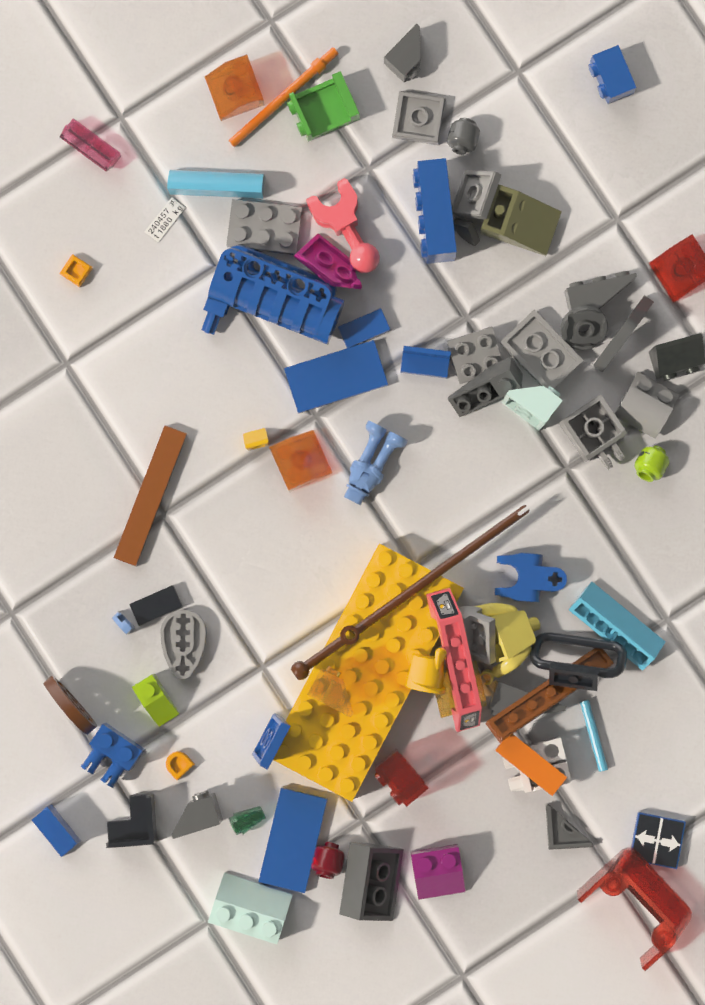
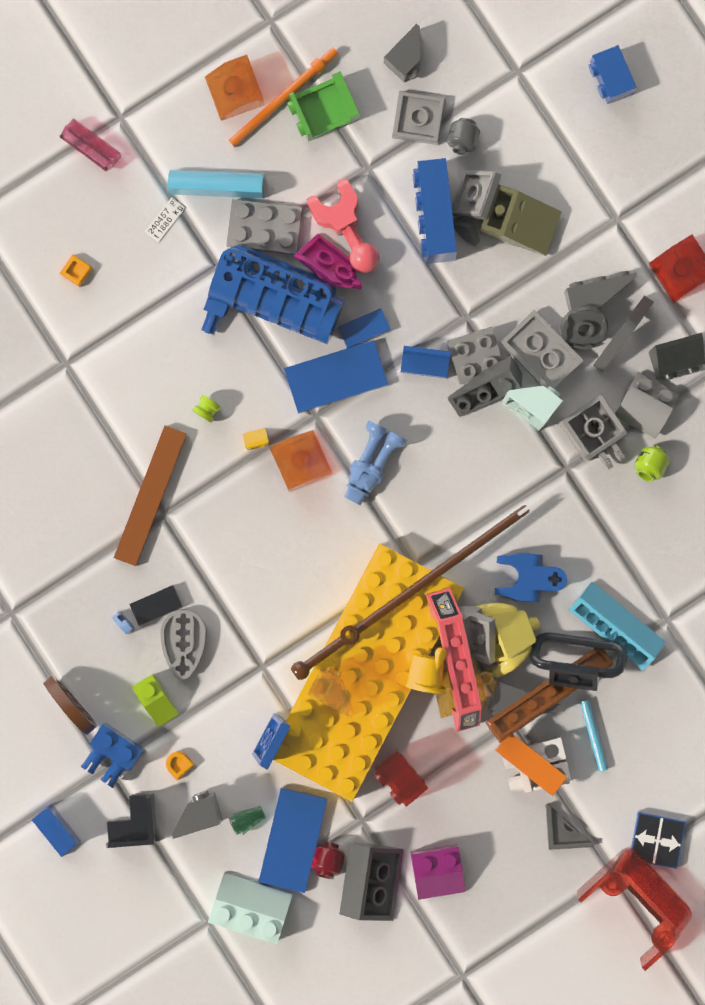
(206, 408): none -> lime wheel

